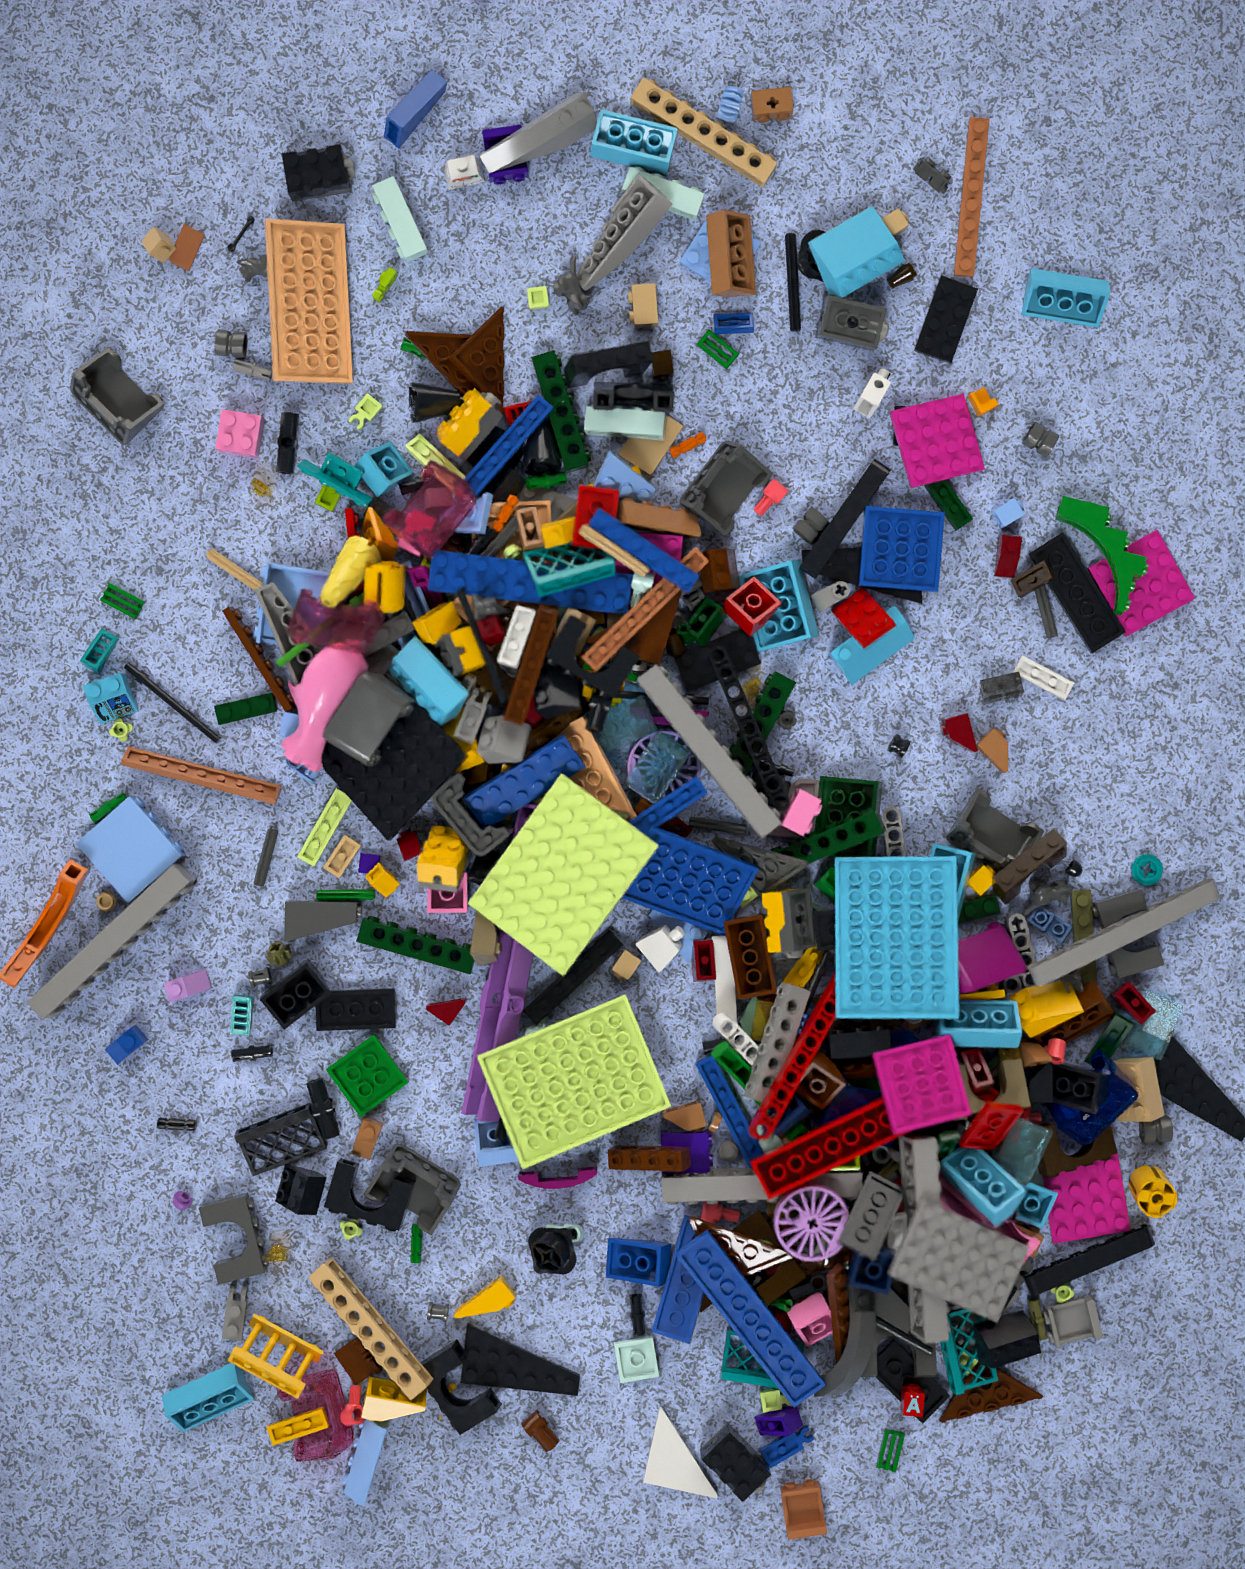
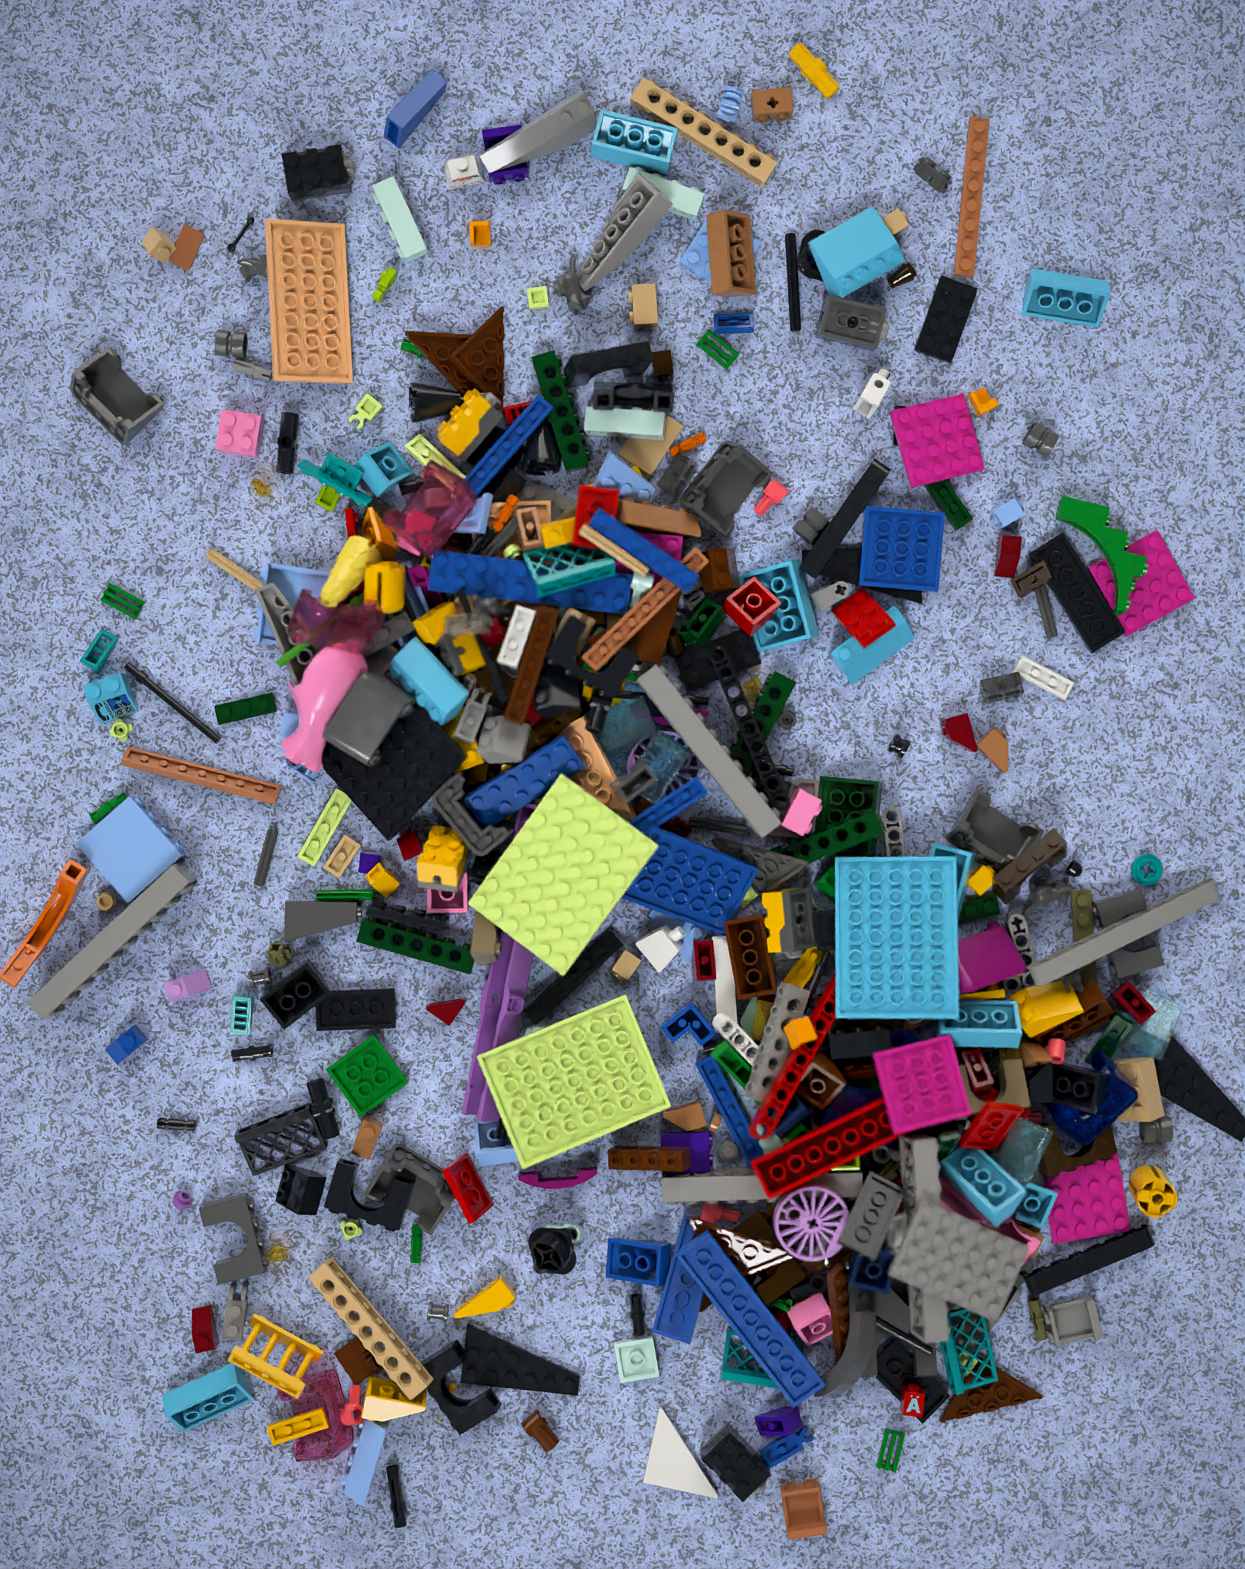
(204, 1329): none -> dark red slope
(255, 651): reddish brown plate -> none
(397, 1504): none -> black pin
(399, 913): none -> black plate
(467, 624): none -> clear smoke hinge
(467, 1188): none -> red plate
(480, 234): none -> light orange panel
(546, 480): green pin -> none
(641, 774): none -> dark grey brick
(677, 475): none -> clear smoke hinge
(688, 1019): none -> blue brick
(772, 1400): yellowish green plate -> none
(799, 1032): none -> light orange panel
(814, 70): none -> yellow piece
(1006, 1340): black slope -> none
(1050, 924): medium blue slope -> none
(1061, 1297): yellowish green plate -> none

